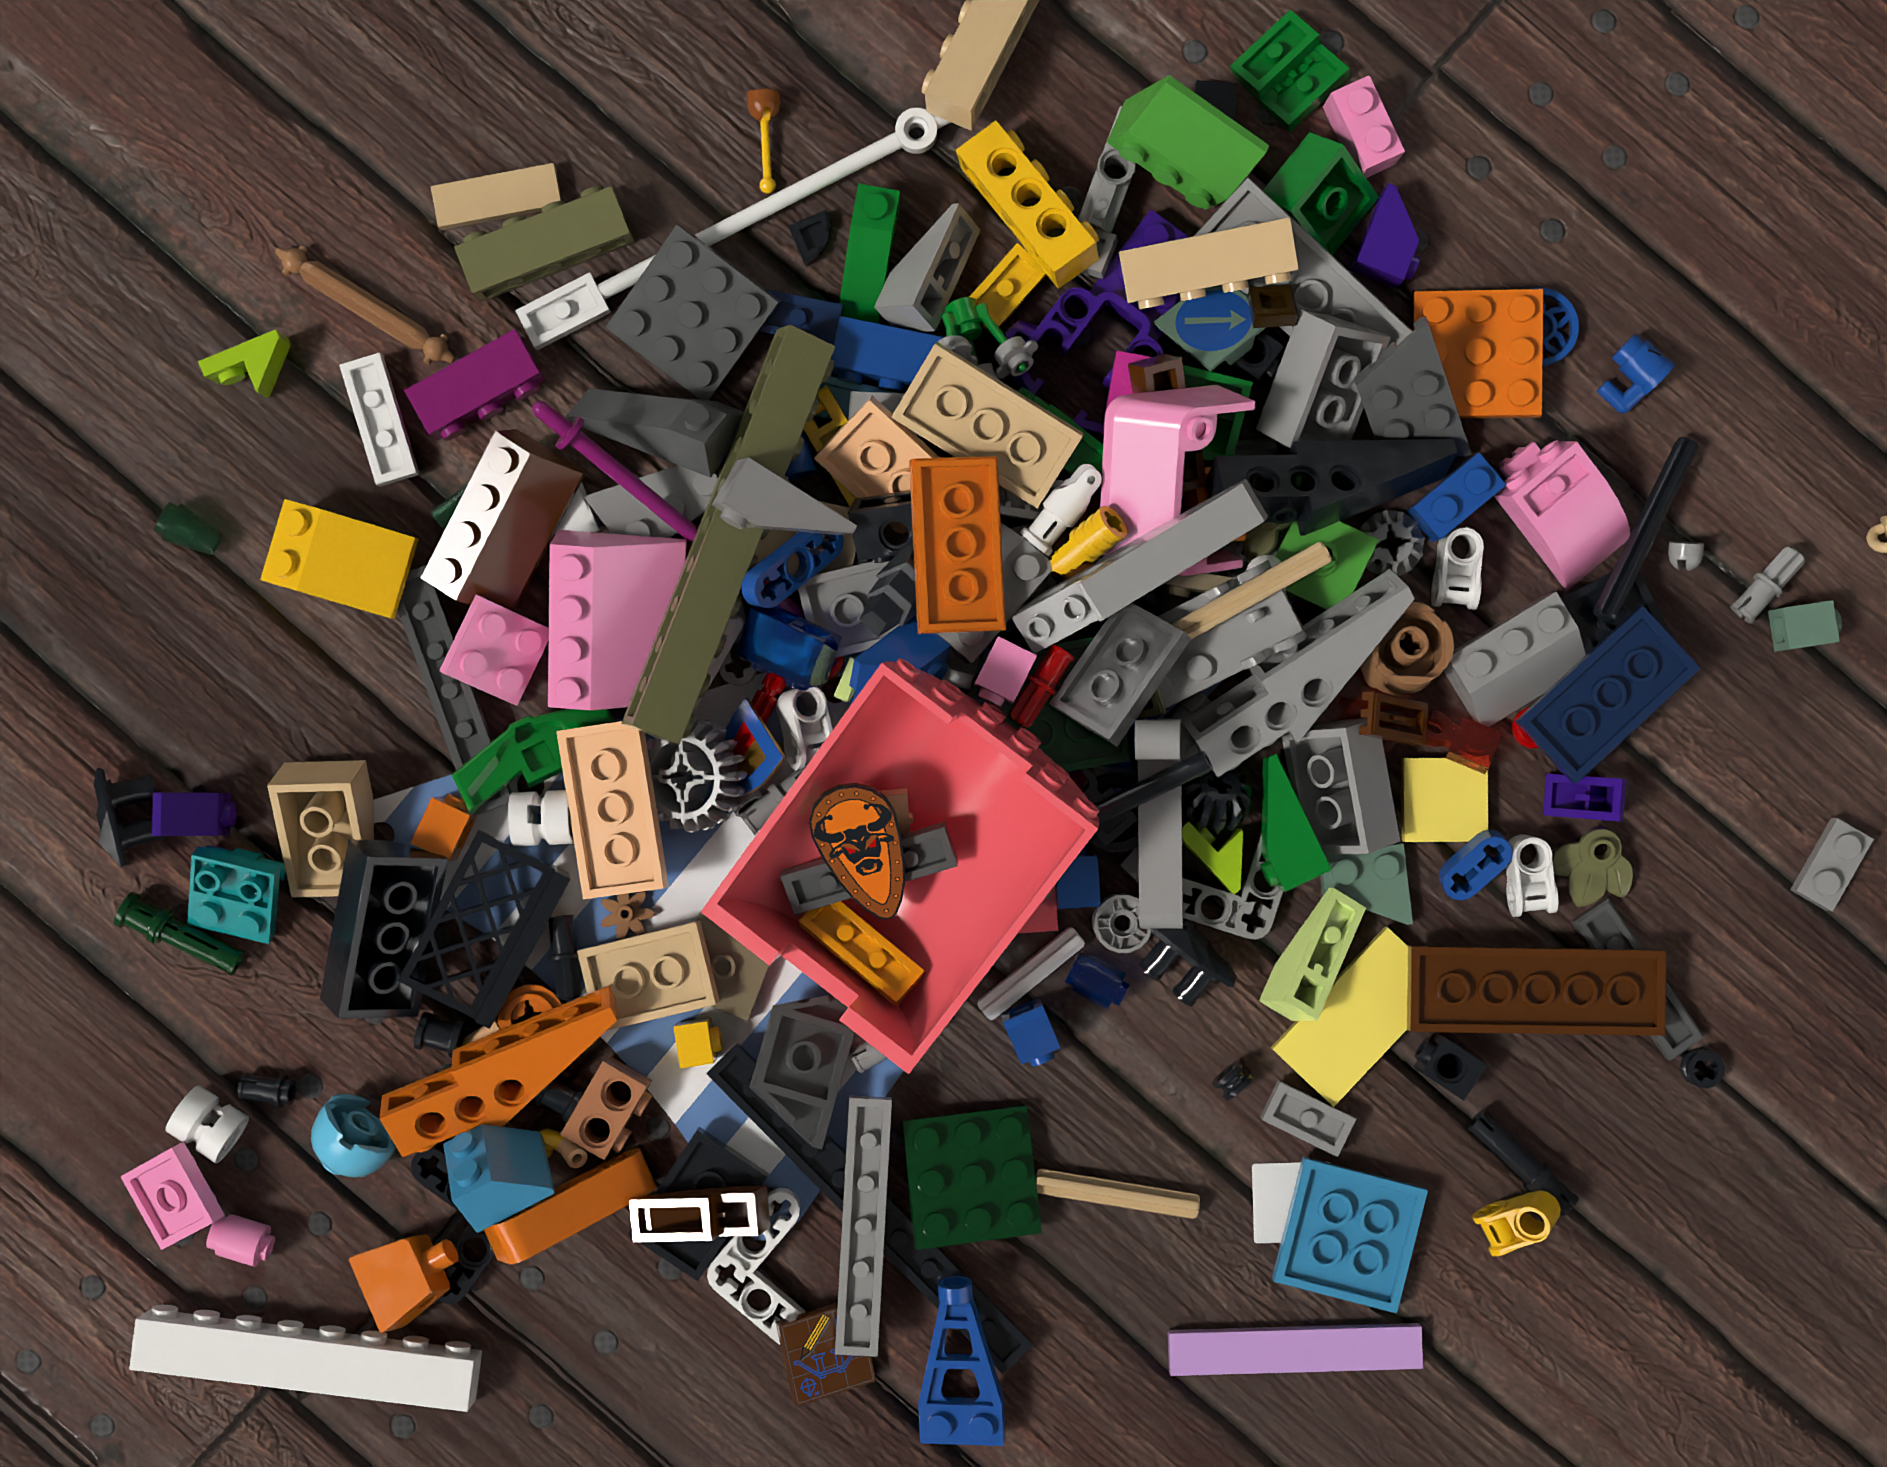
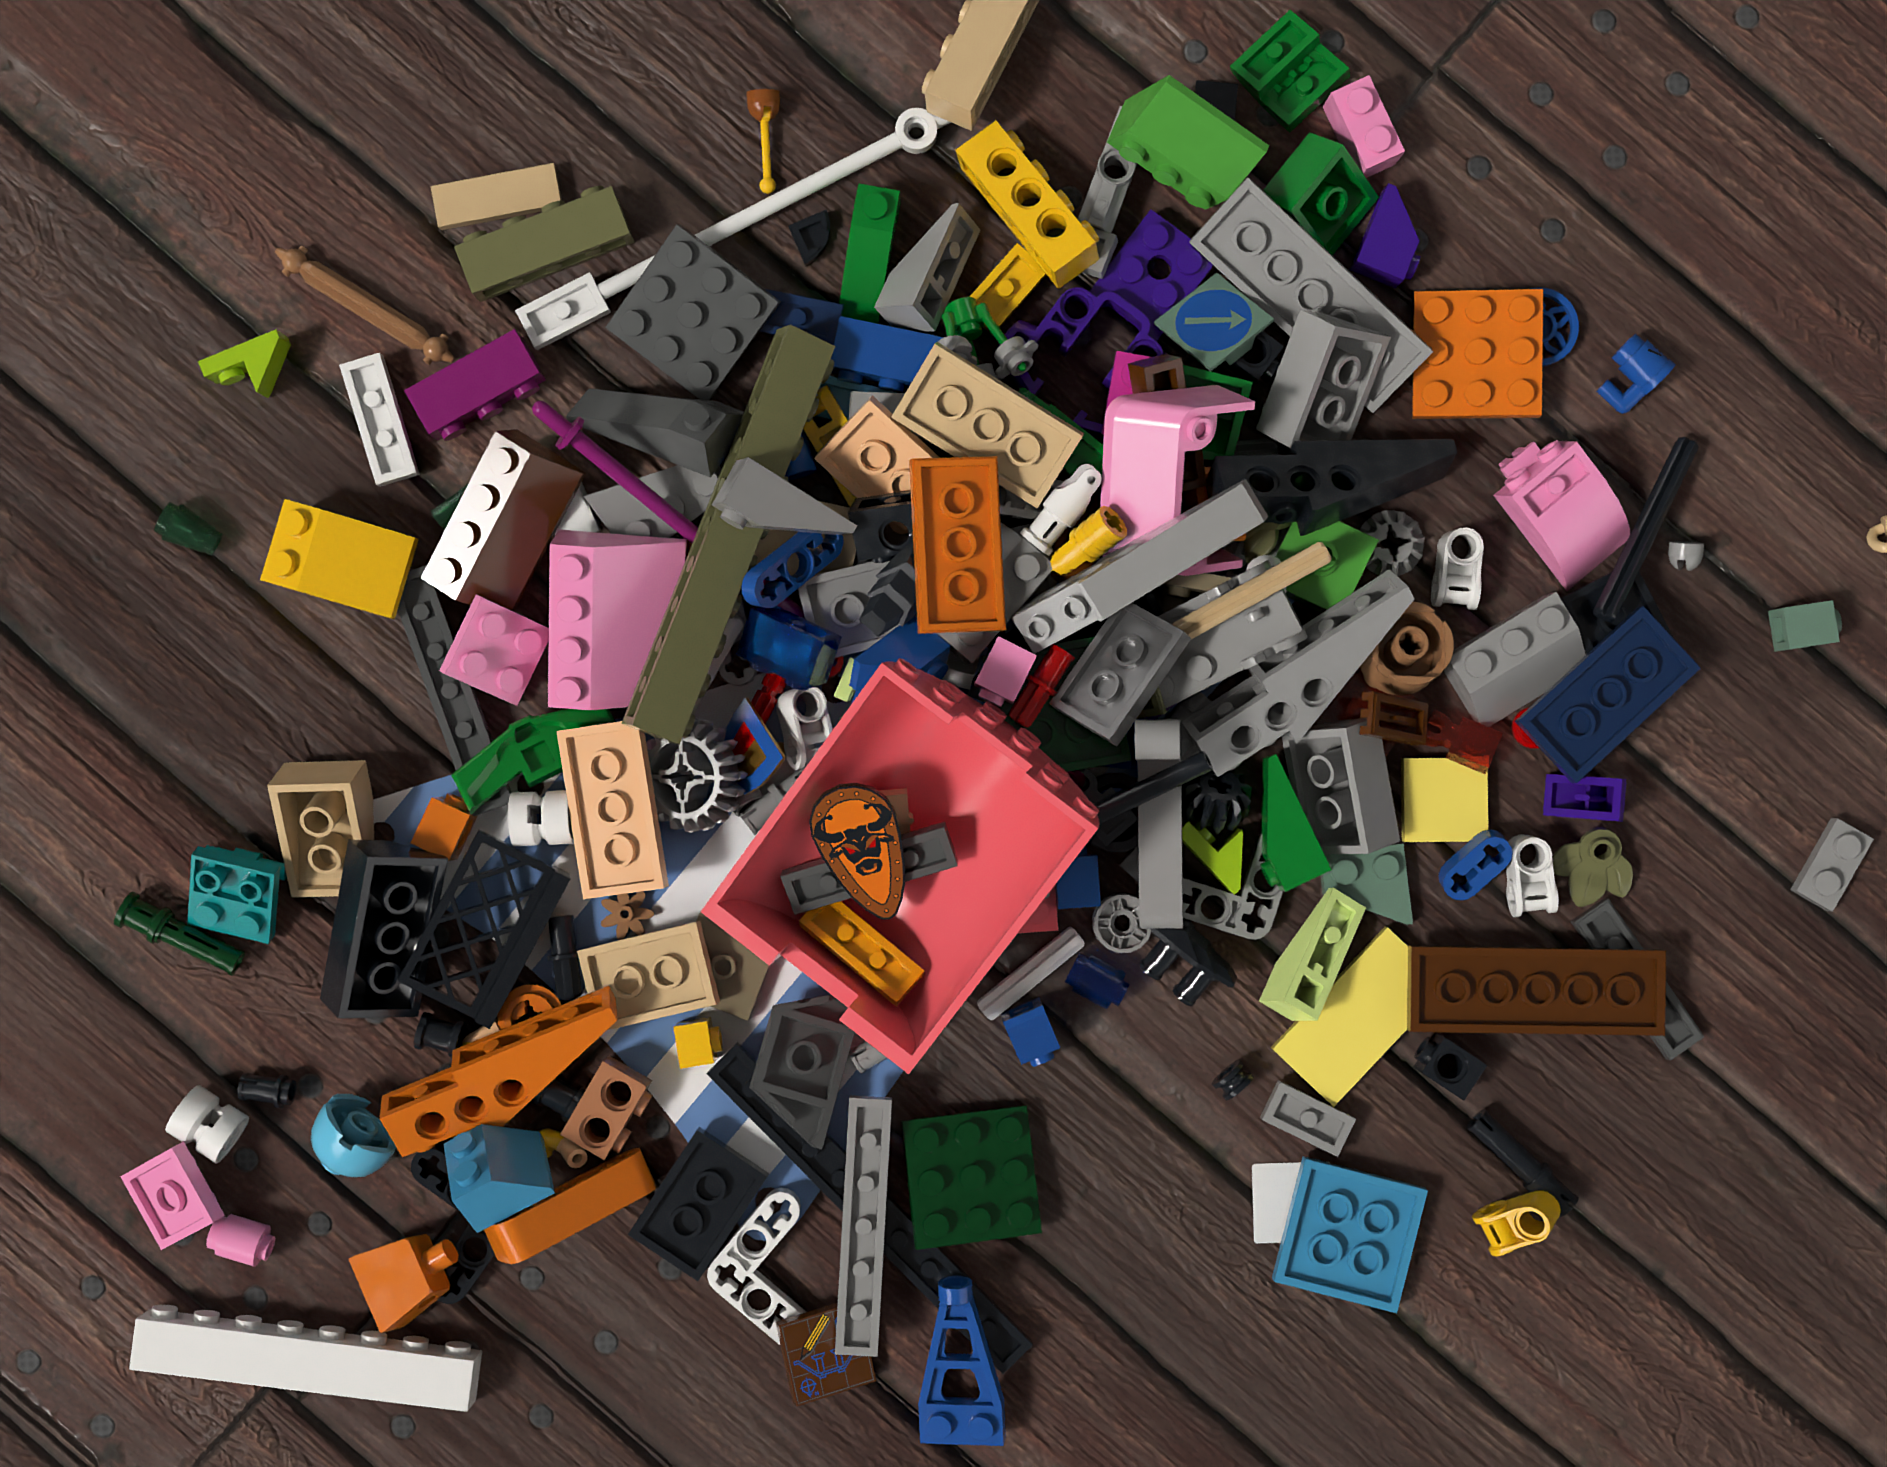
(118, 837): black connector -> none
(192, 814): dark purple slope -> none
(700, 1214): reddish brown slope -> none
(1117, 1193): tan axle -> none
(1209, 261): tan brick -> none
(1272, 306): dark brown tile -> none
(1295, 1349): lavender tile -> none
(1409, 393): dark grey wing -> none
(1455, 497): blue brick -> none
(1716, 1066): black bush -> none
(1768, 584): light grey axle -> none

